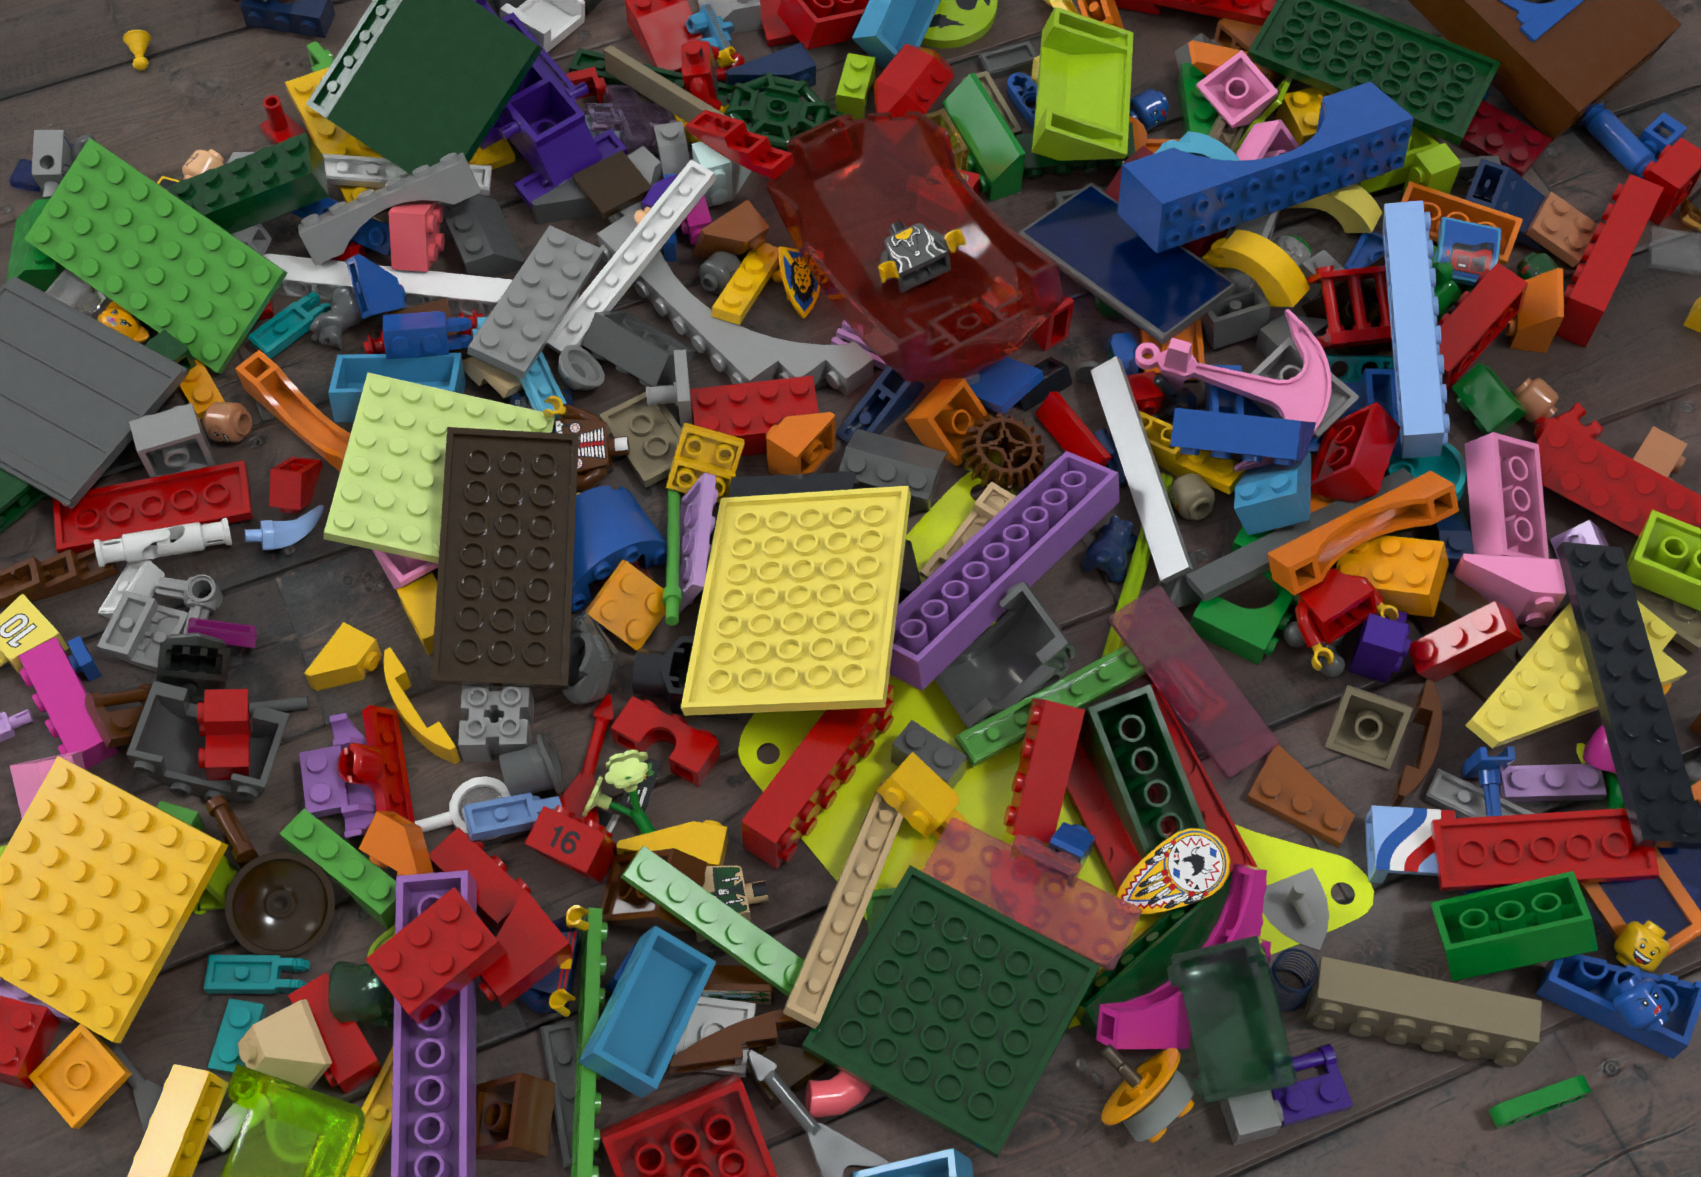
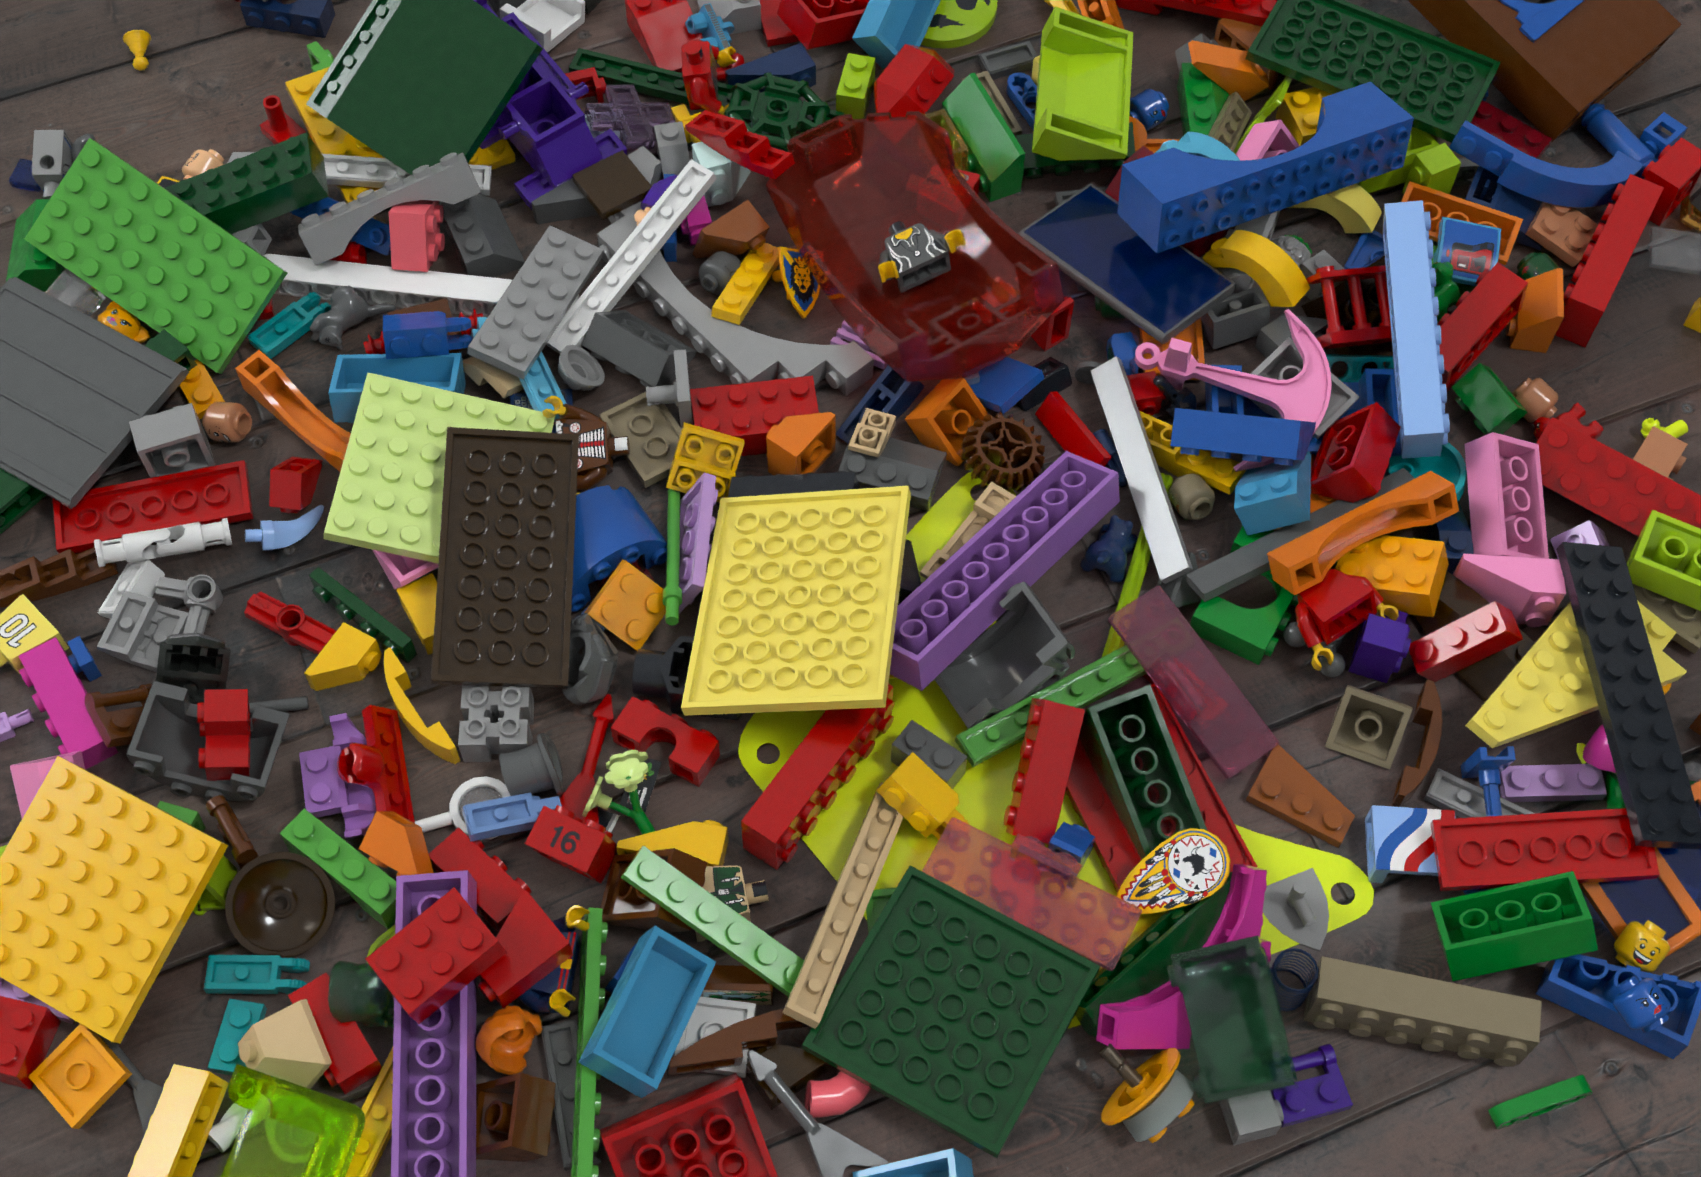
(229, 632): magenta tile -> none
(279, 616): none -> red piece
(369, 621): none -> dark green plate
(374, 287): blue slope -> none
(507, 1038): none -> orange hair
(654, 85): dark tan tile -> none
(872, 433): none -> tan slope
(1238, 90): bright pink slope -> none
(1542, 179): none -> blue arch
(1676, 429): none -> neon yellow arm

